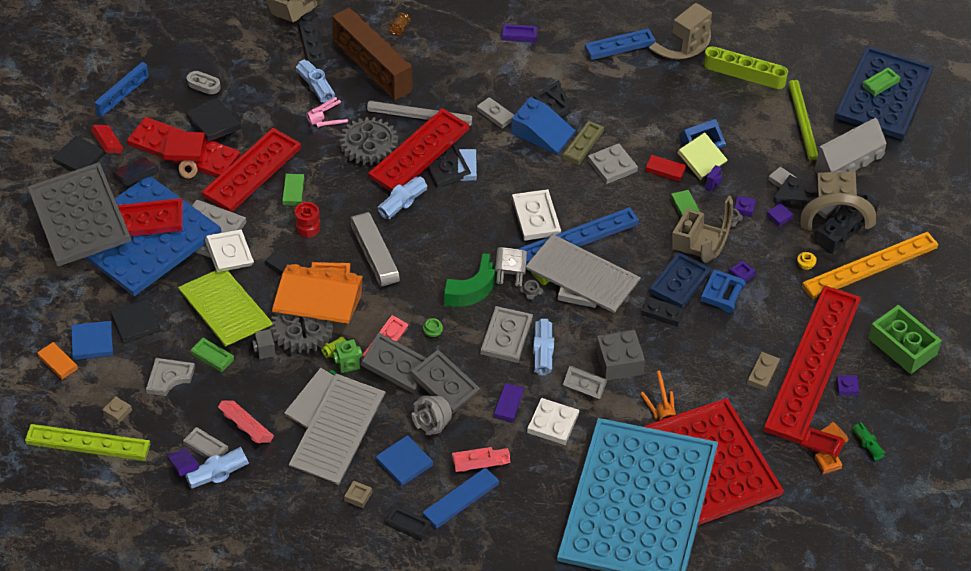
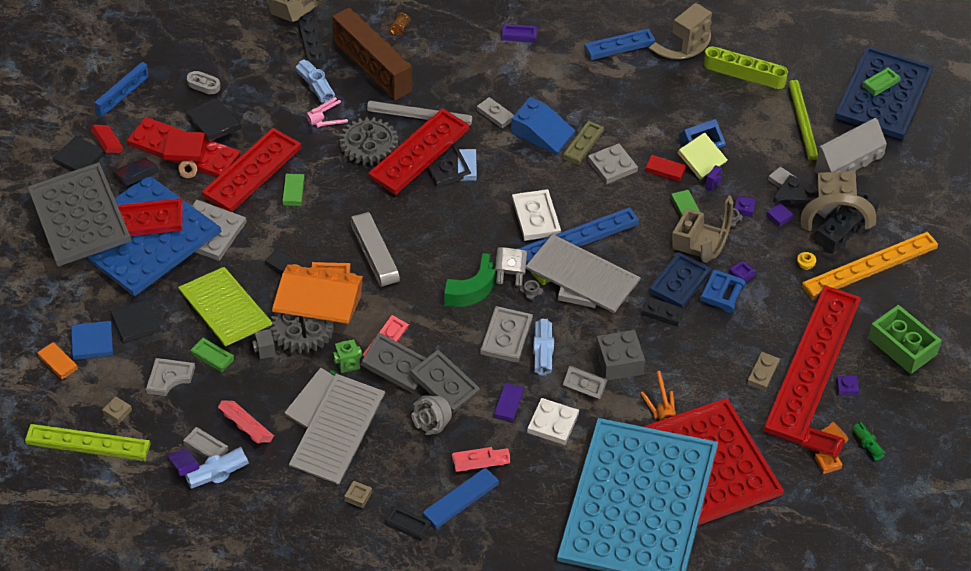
(229, 250): white plate -> none
(307, 219): red wheel -> none
(329, 348): lime pin -> none
(402, 197): light blue piece -> none
(404, 460): blue tile -> none
(433, 327): bright green plate -> none
(554, 98): black wing -> none

